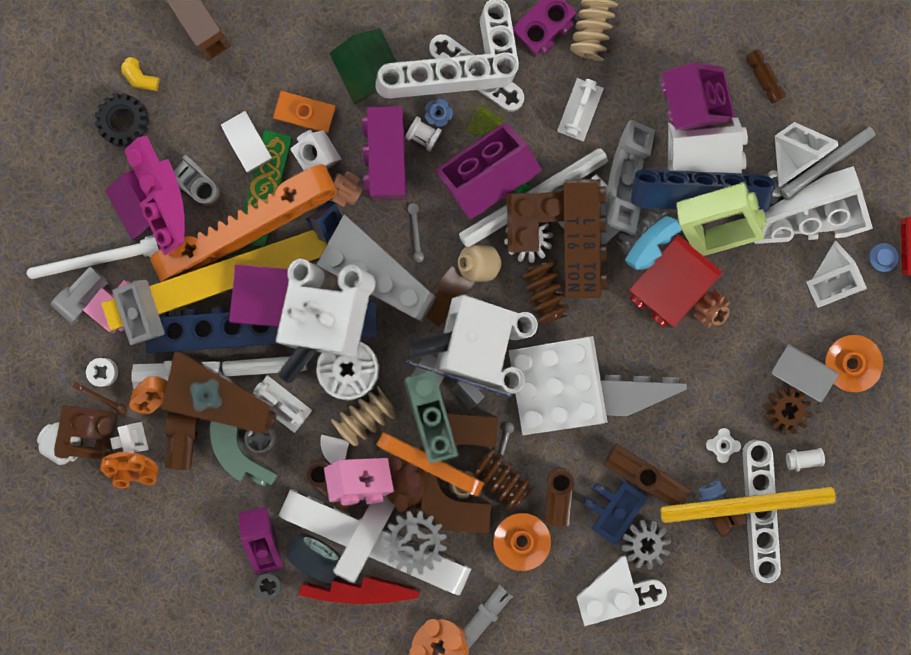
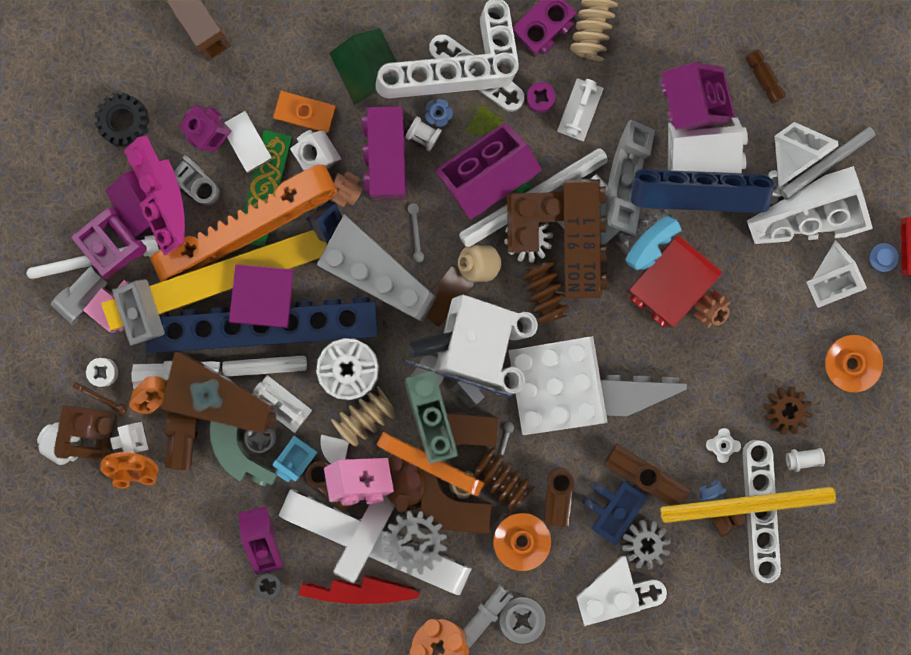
(101, 249): none -> magenta plate
(135, 77): yellow arm -> none
(204, 128): none -> magenta brick
(294, 459): none -> medium azure bracket
(313, 557): black wheel -> none
(320, 318): white piece -> none
(508, 620): none -> light grey gear
(538, 102): none -> magenta wheel
(717, 205): yellowish green window -> none
(805, 373): light grey slope -> none

